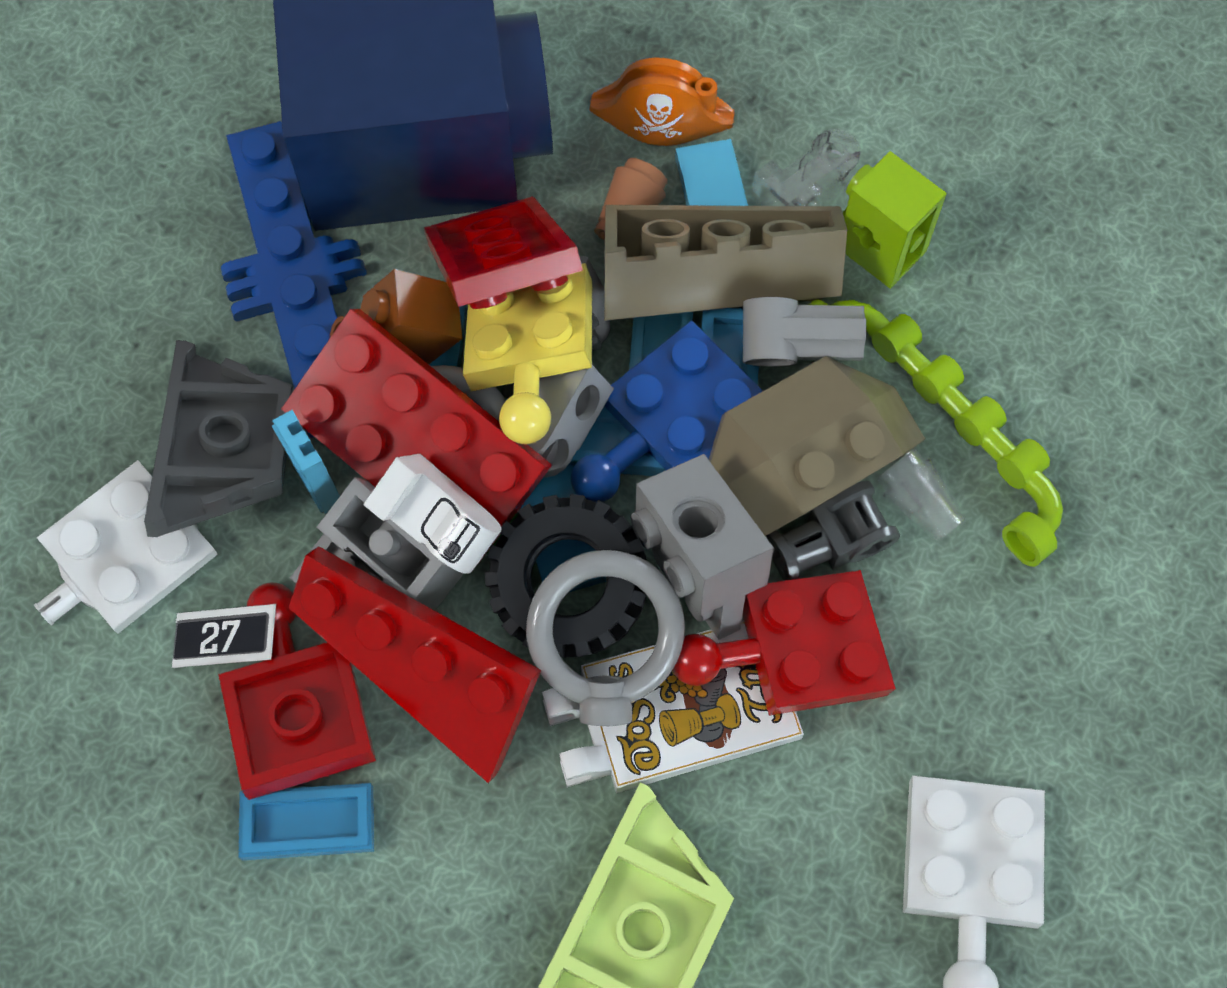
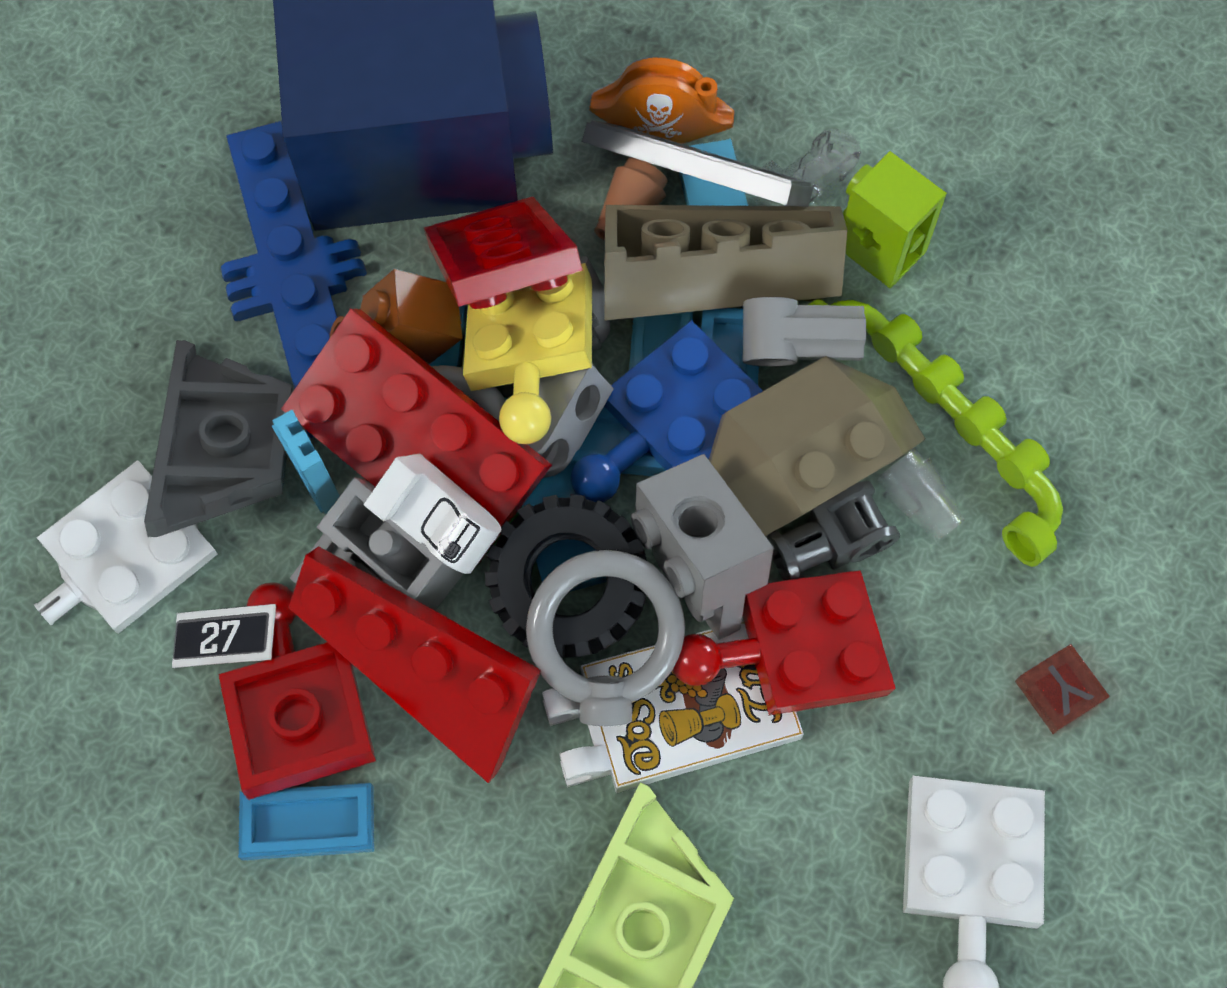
(699, 163): none -> tile
(1062, 688): none -> clear red tile

